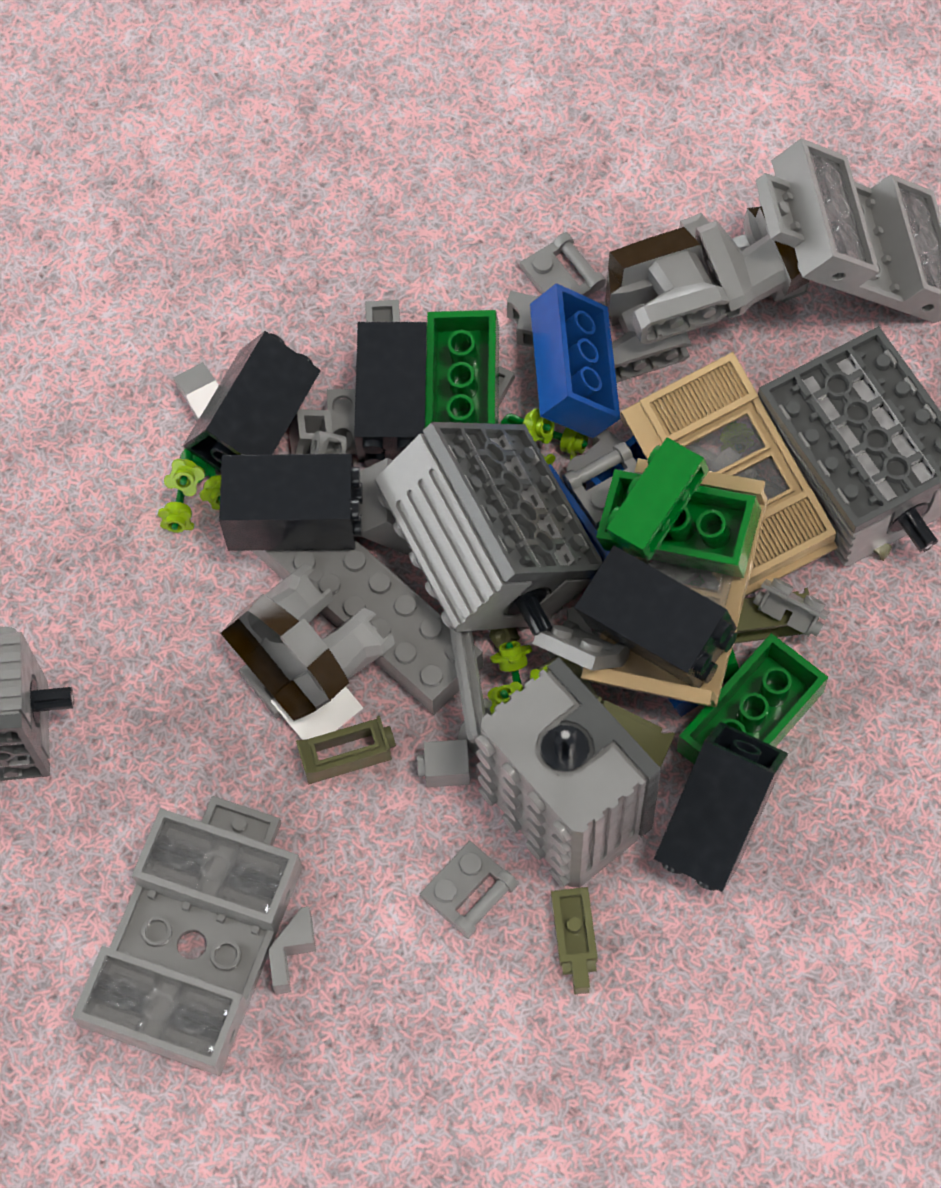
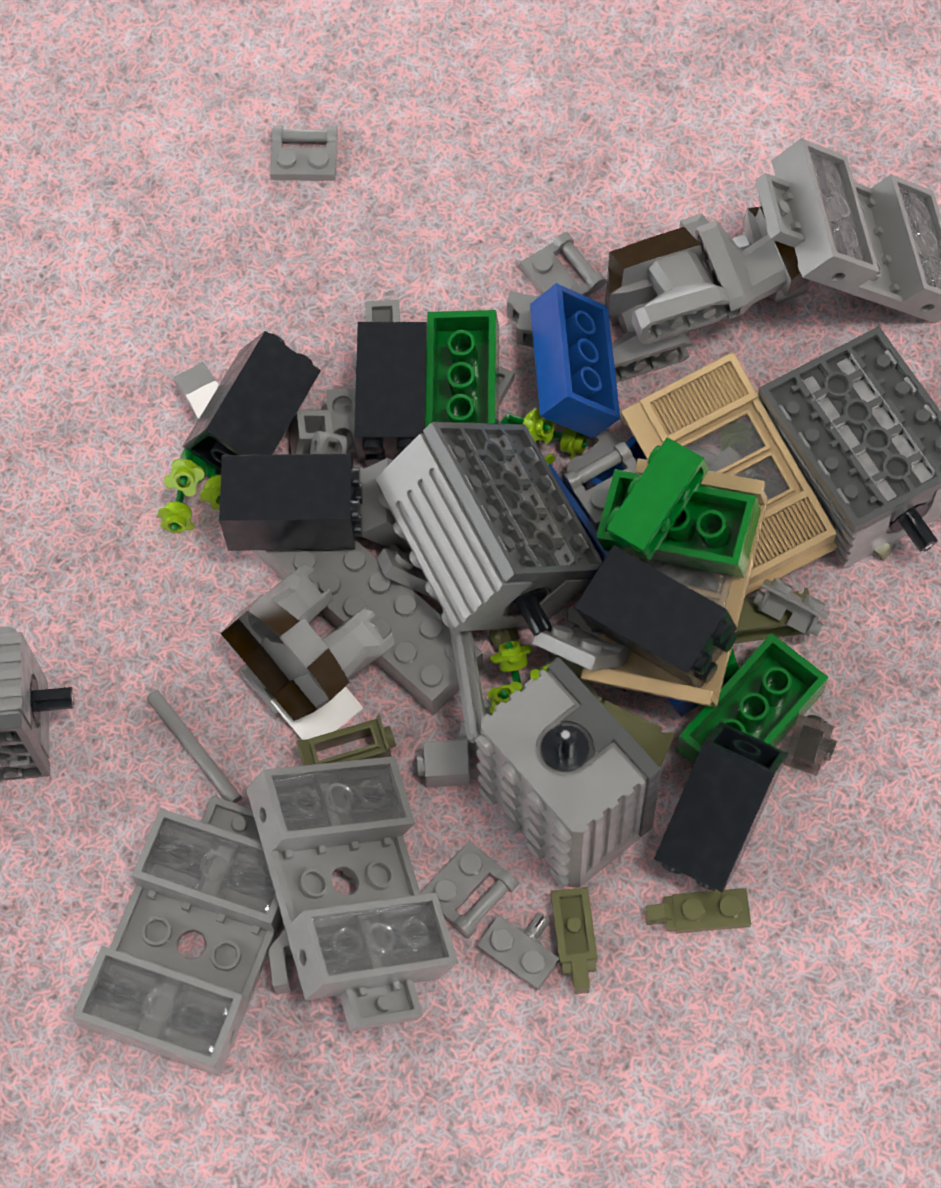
(193, 747): none -> light grey bar
(304, 162): none -> light grey plate
(384, 933): none -> light grey piece
(399, 568): none -> light grey hinge
(520, 949): none -> light grey plate
(701, 911): none -> olive hinge
(810, 744): none -> clear smoke brick

